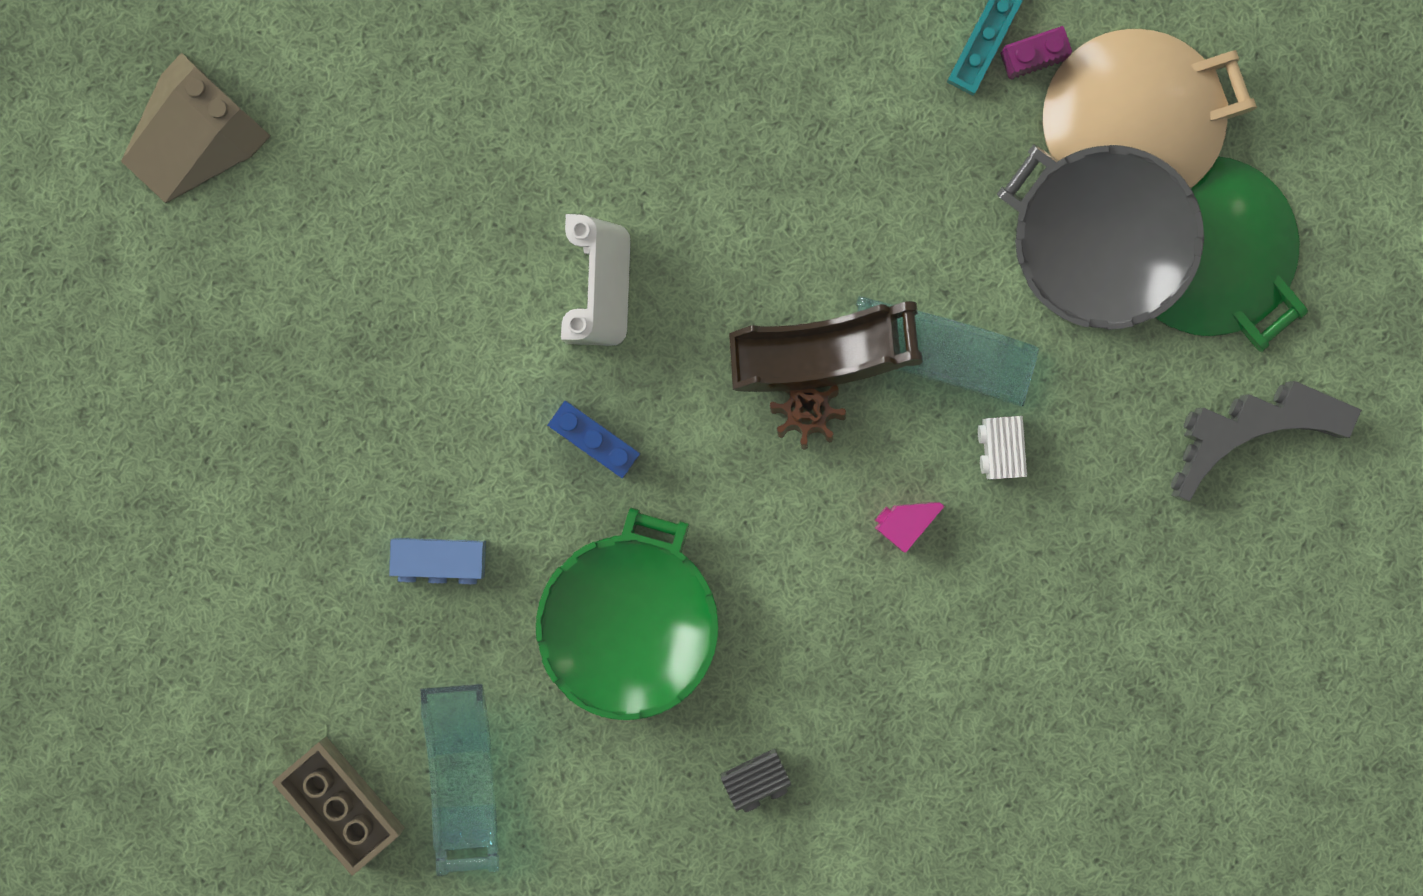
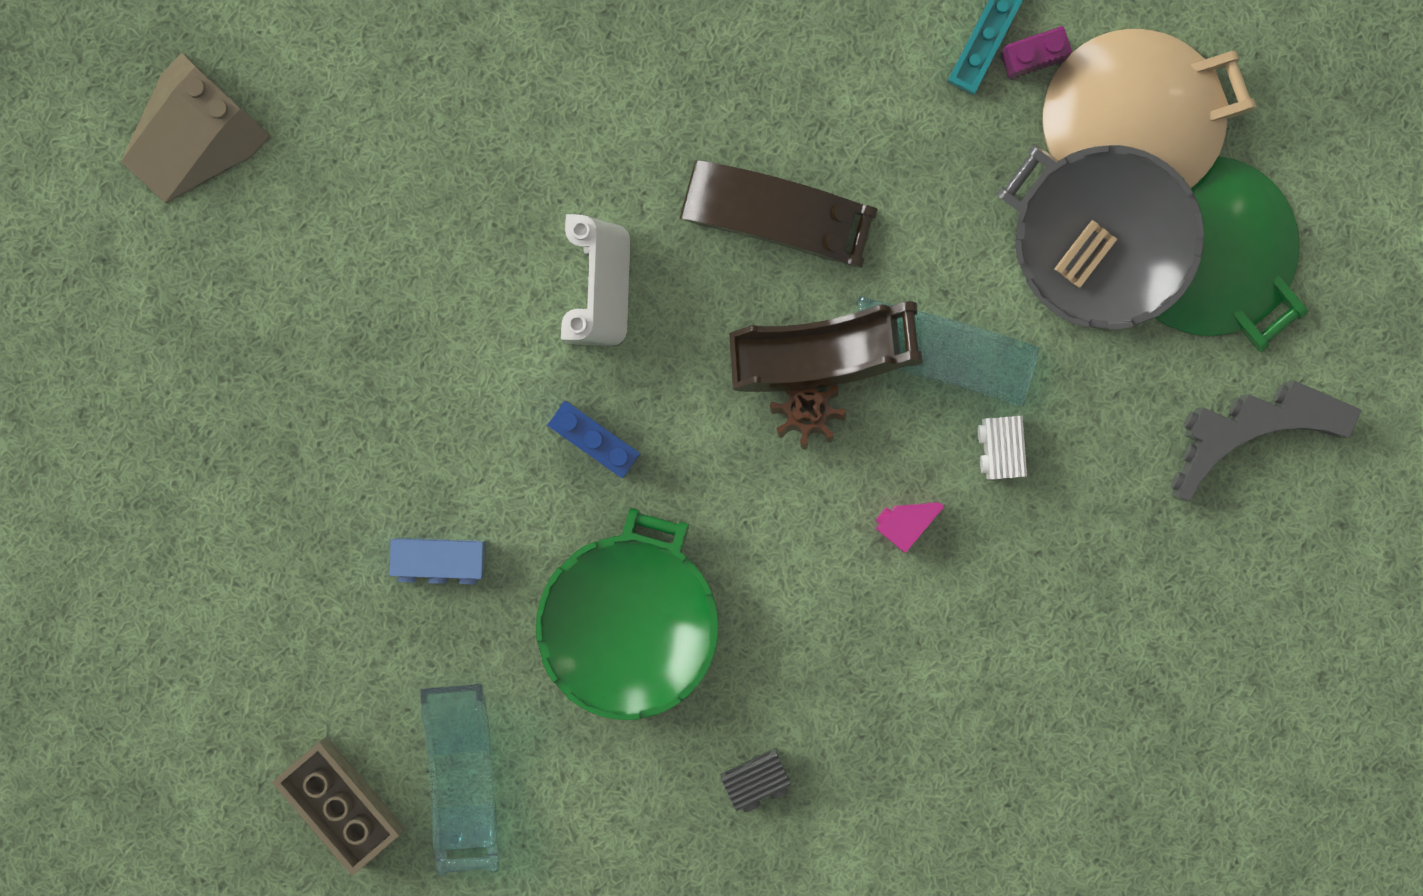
(776, 211): none -> dark brown windscreen
(1094, 261): none -> tan tile

